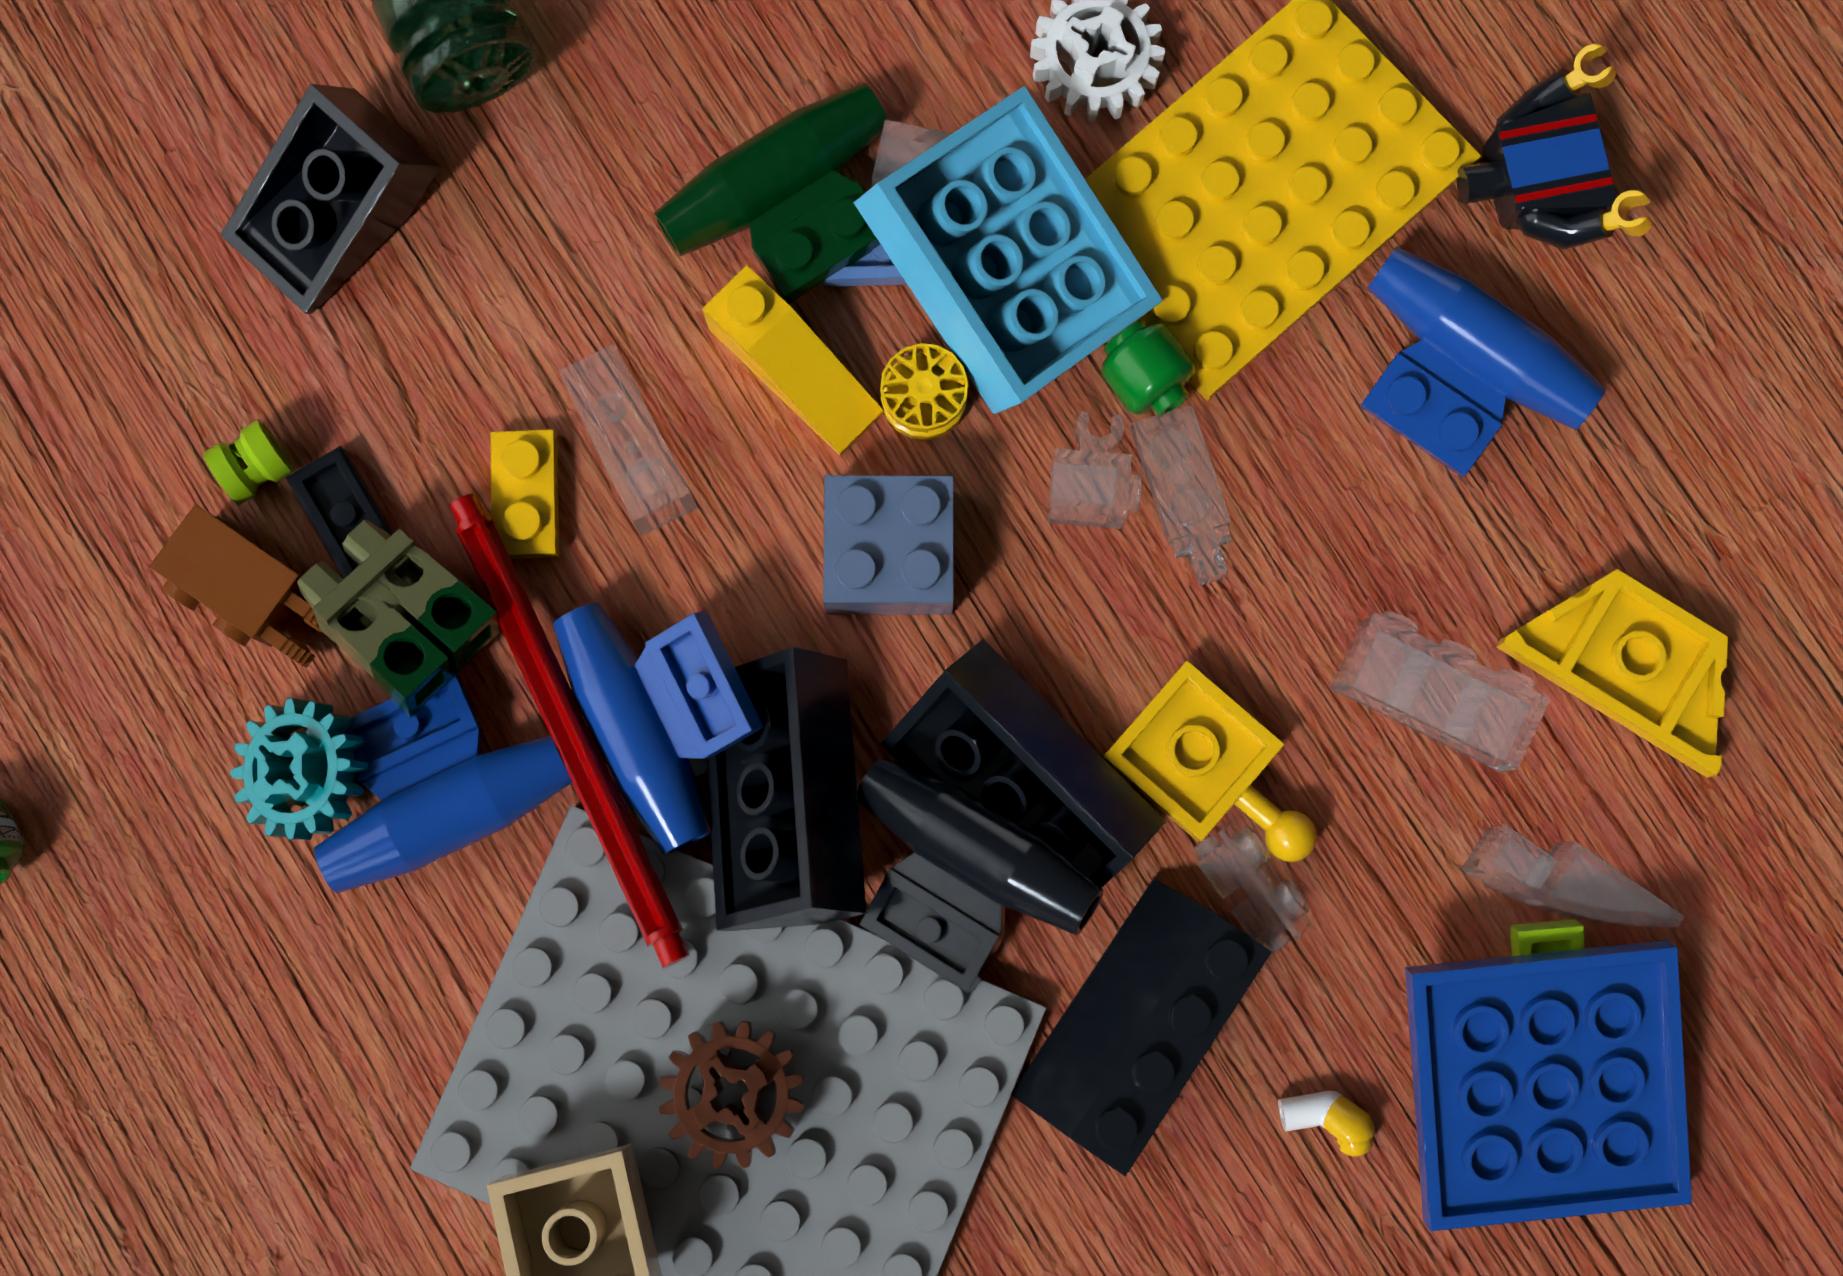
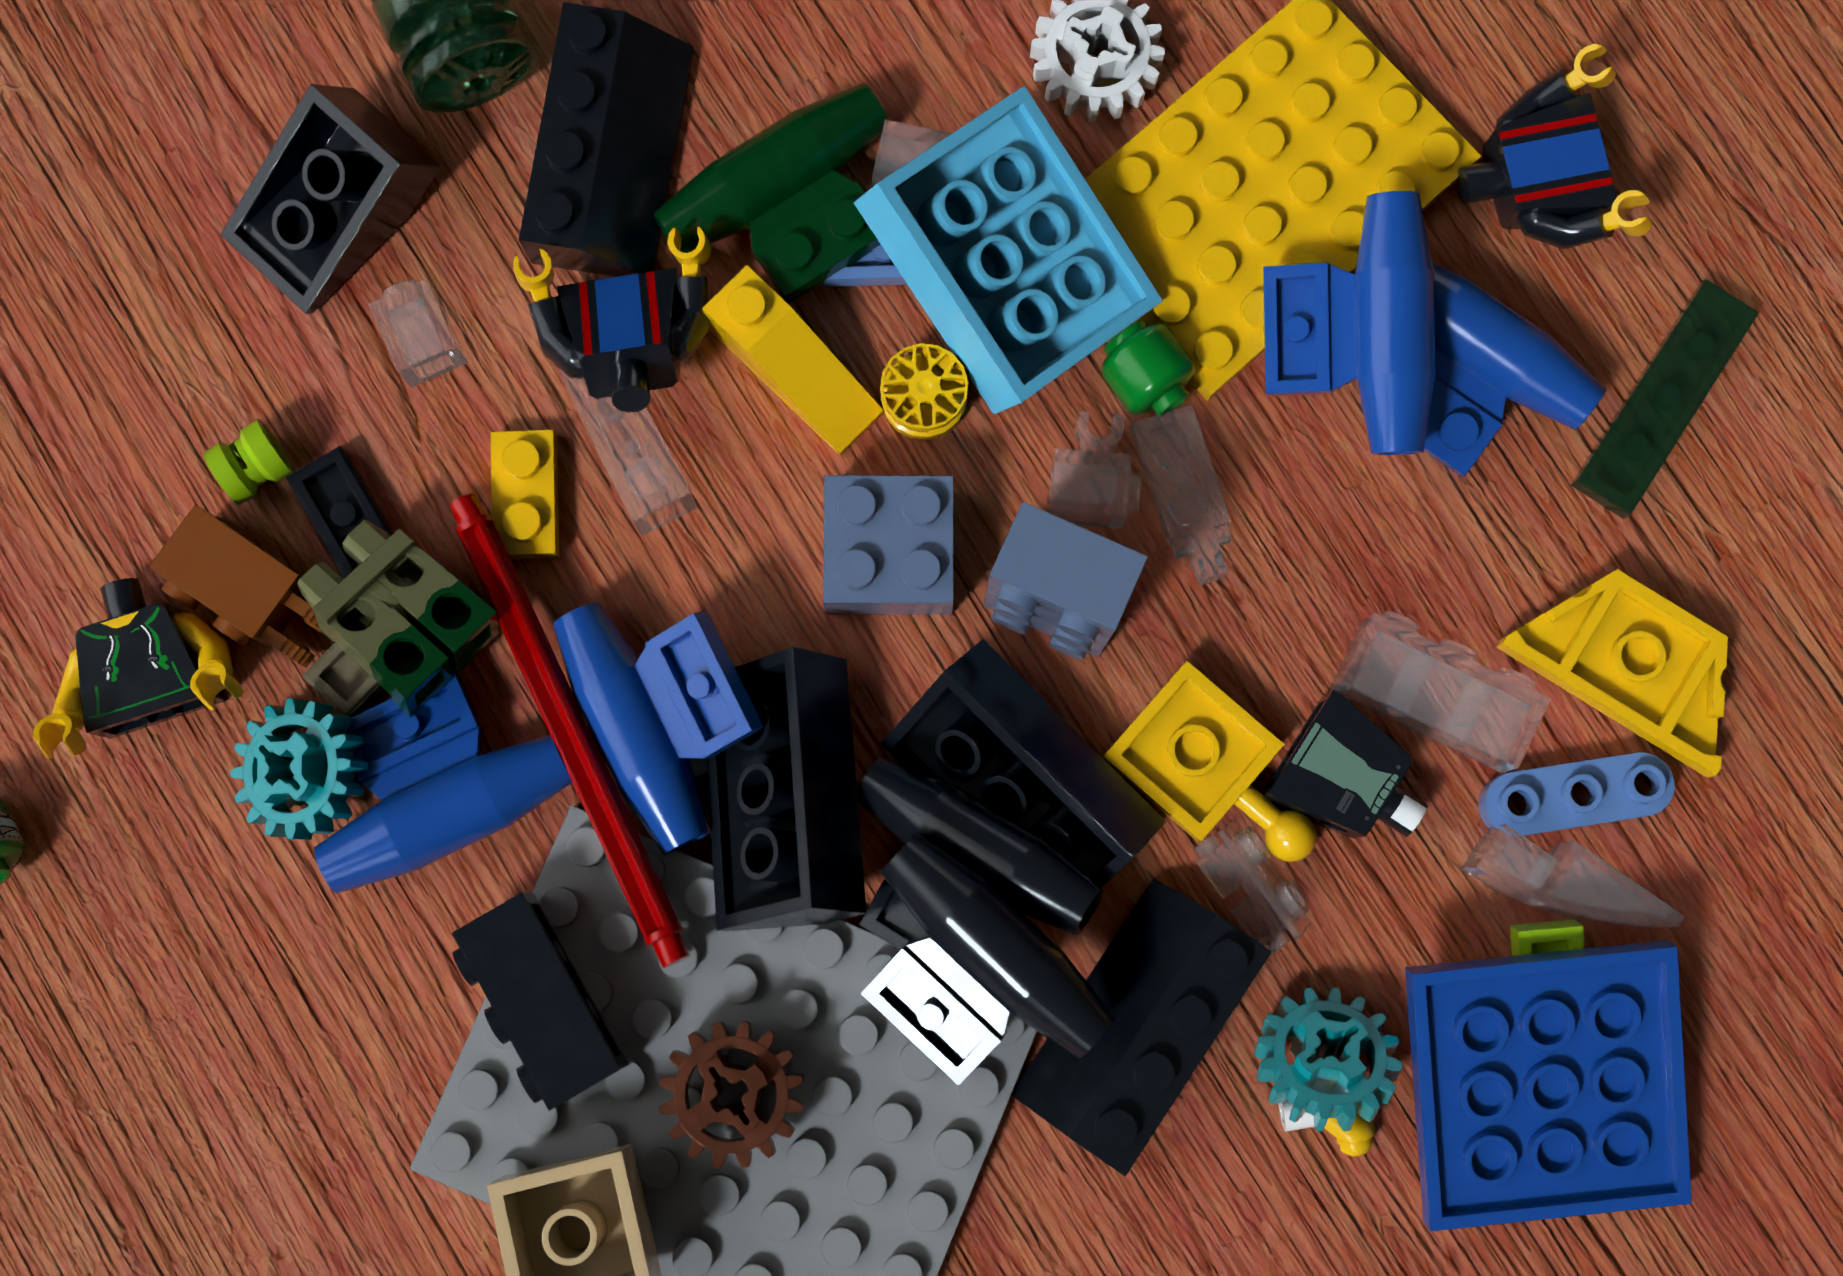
(136, 671): none -> torso
(342, 682): none -> dark tan tile
(417, 331): none -> clear brick
(537, 1001): none -> black brick
(605, 143): none -> black slope
(623, 329): none -> black torso
(976, 968): none -> black plate
(1061, 582): none -> sand blue brick
(1327, 1085): none -> teal gear
(1345, 773): none -> torso
(1364, 326): none -> blue plate
(1550, 799): none -> medium blue plate
(1664, 399): none -> clear green tile

